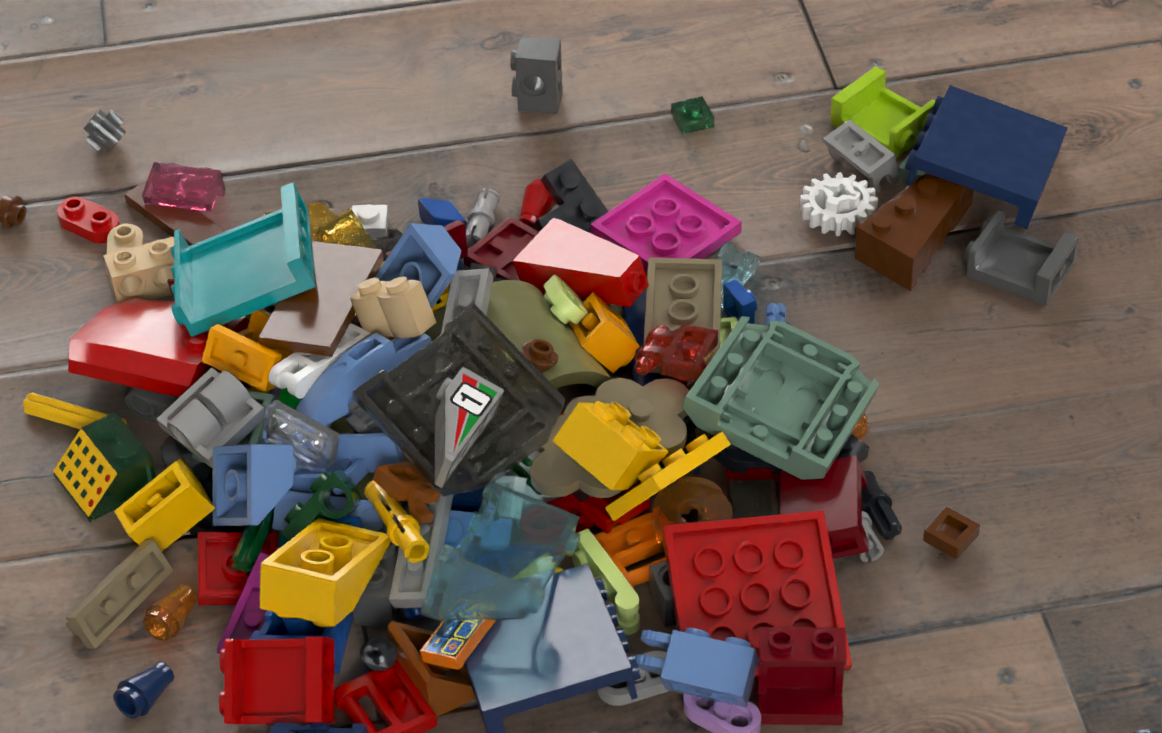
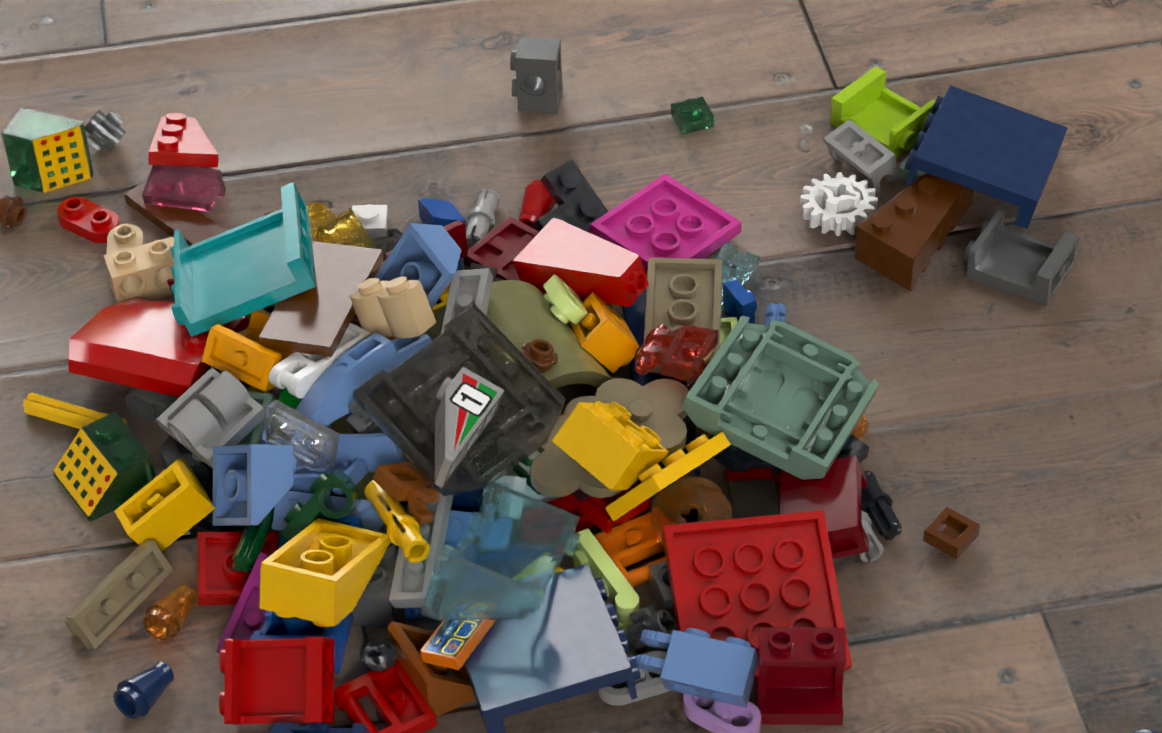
(46, 151): none -> clear green slope
(181, 142): none -> wing
(649, 619): none -> dark grey gear

